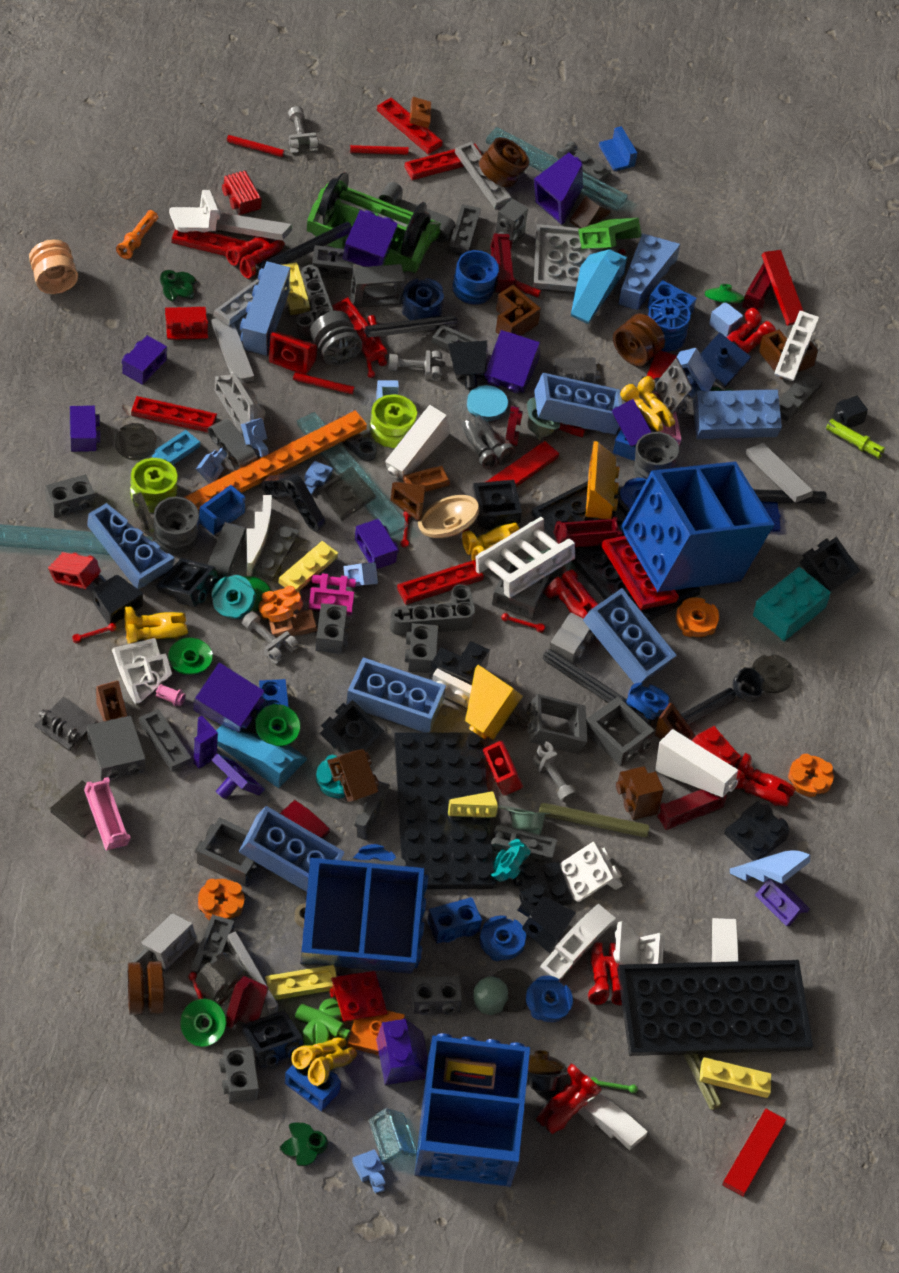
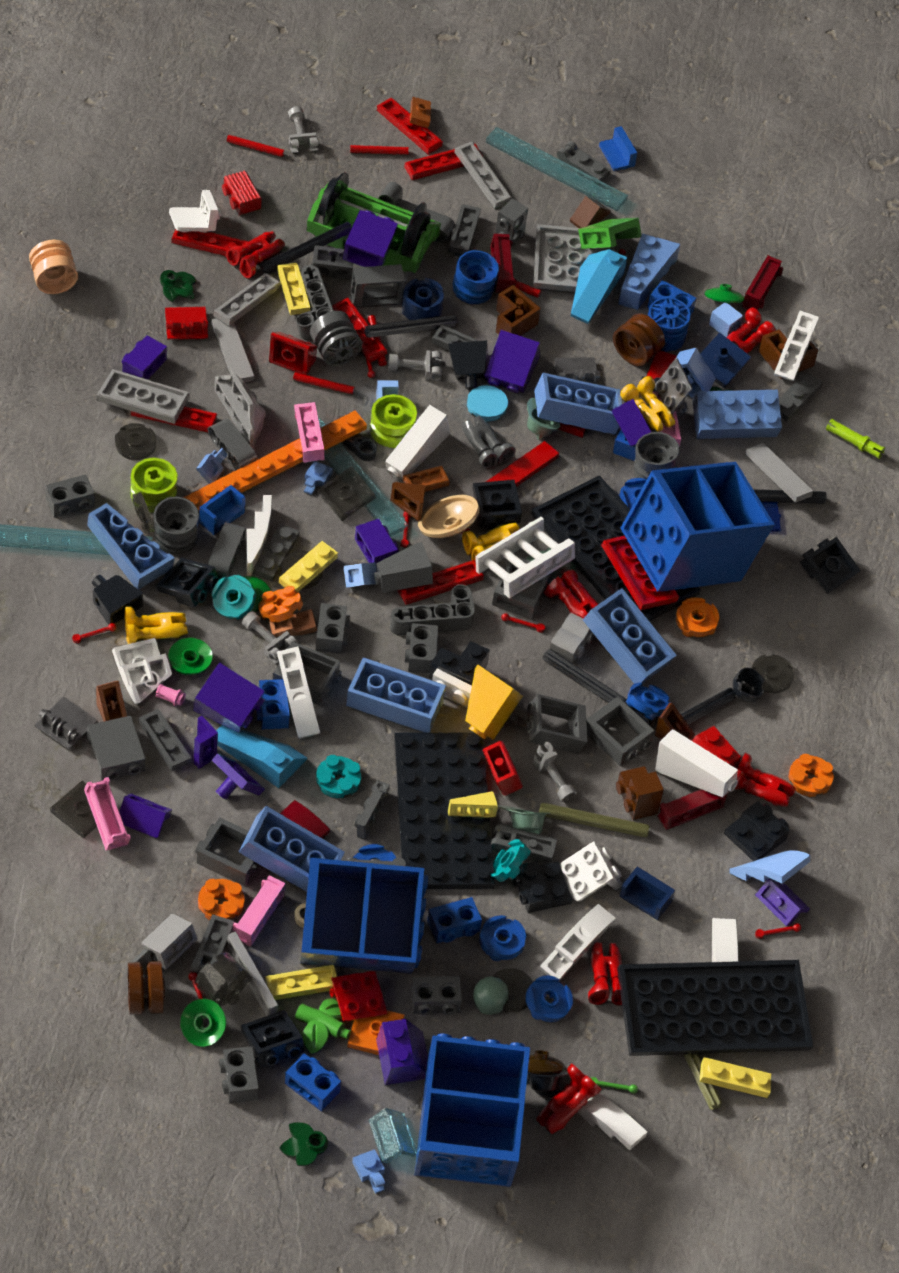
(74, 570): red brick -> none
(83, 428): dark purple brick -> none
(143, 396): none -> light grey tile
(143, 815): none -> dark purple panel
(147, 220): orange pin -> none
(177, 447): dark azure hinge -> none
(246, 1002): dark red panel -> none
(253, 226): light grey tile -> none
(253, 434): medium blue plate -> none
(260, 910): none -> bright pink container
(265, 308): medium blue brick -> none
(278, 716): green dish -> none
(294, 486): black beam -> none
(298, 692): none -> white slope
(309, 432): none -> bright pink container
(320, 662): none -> dark grey window
(320, 1065): yellow piece -> none
(331, 596): dark pink plate -> none
(351, 728): black plate -> none
(355, 774): reddish brown brick -> none
(404, 569): none -> dark grey slope
(469, 1073): slope -> none
(504, 162): reddish brown wheel -> none
(514, 419): dark red plate -> none
(545, 921): black torso -> none
(559, 187): dark purple slope -> none
(587, 532): dark red container -> none
(602, 483): light orange slope -> none
(636, 949): white bracket -> none
(647, 893): none -> dark blue panel
(754, 1152): red tile -> none
(759, 934): none -> red hinge
(782, 285): red tile -> none
(791, 603): teal brick -> none
(850, 412): black brick -> none

